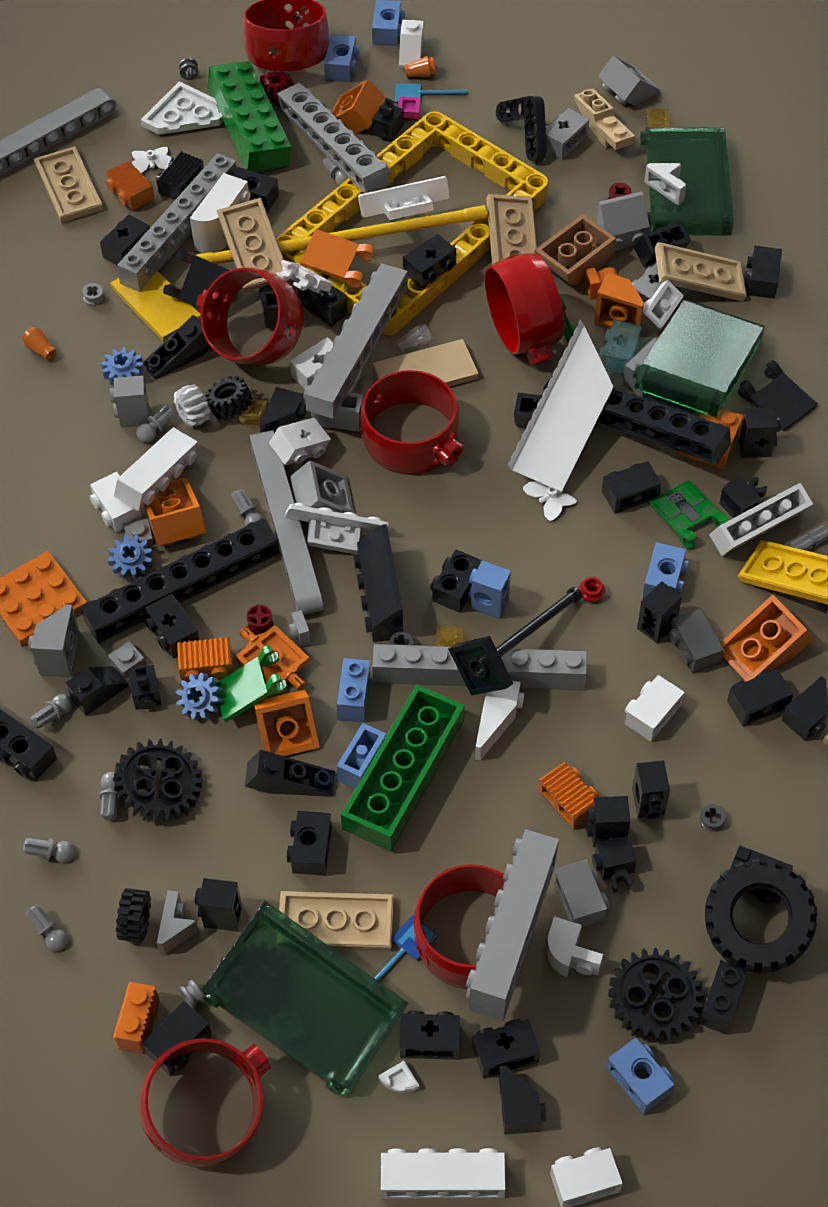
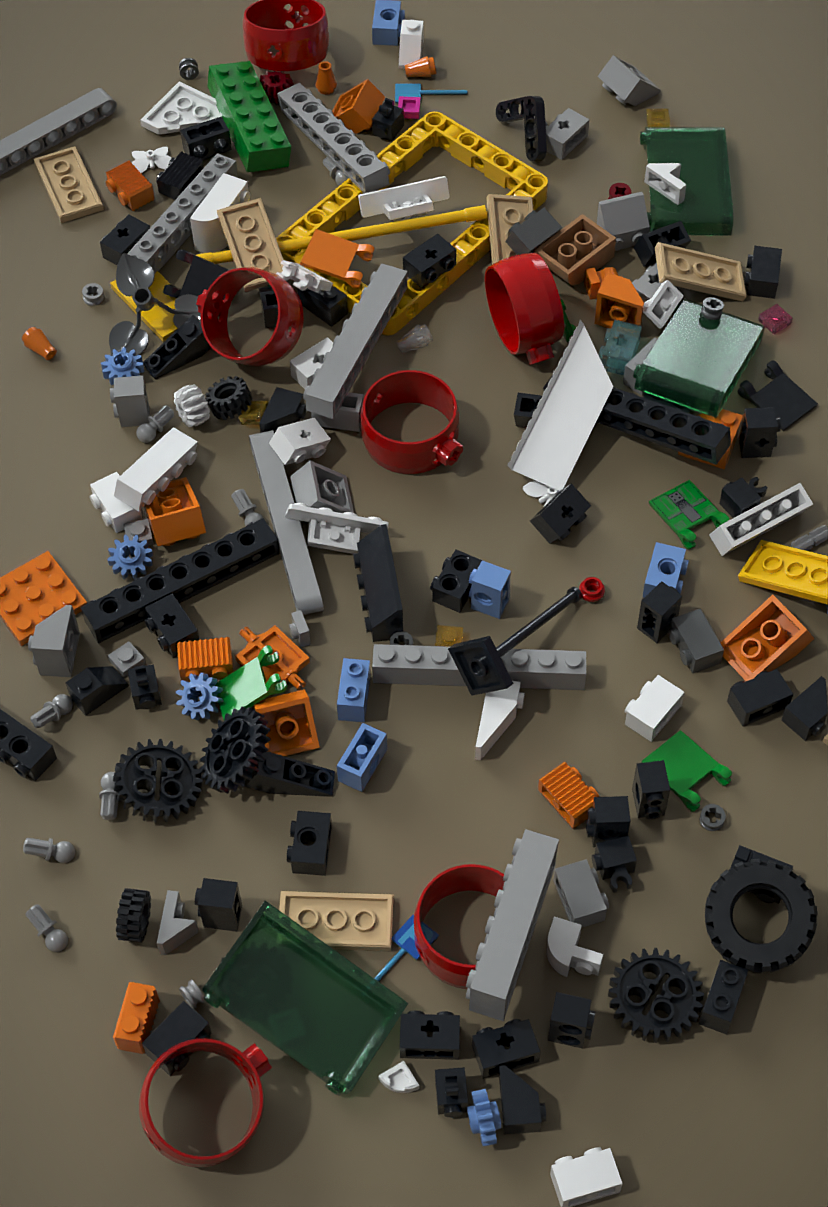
(134, 279): none -> dark grey plant
(206, 138): none -> black brick
(235, 750): none -> black gear
(257, 614): dark red wheel -> none
(259, 186): black brick -> none
(325, 79): none -> orange cone
(340, 58): medium blue brick -> none
(403, 767): green brick -> none
(442, 1174): white brick -> none
(446, 361): tan tile -> none
(451, 1091): none -> black brick
(484, 1117): none -> medium blue gear
(532, 232): none -> dark grey brick
(549, 519): none -> black brick
(571, 1020): none -> black brick
(602, 120): tan slope -> none
(631, 487): black brick -> none
(643, 1092): medium blue brick -> none
(687, 766): none -> green flag
(712, 308): none -> dark grey bush
(775, 319): none -> clear pink plate

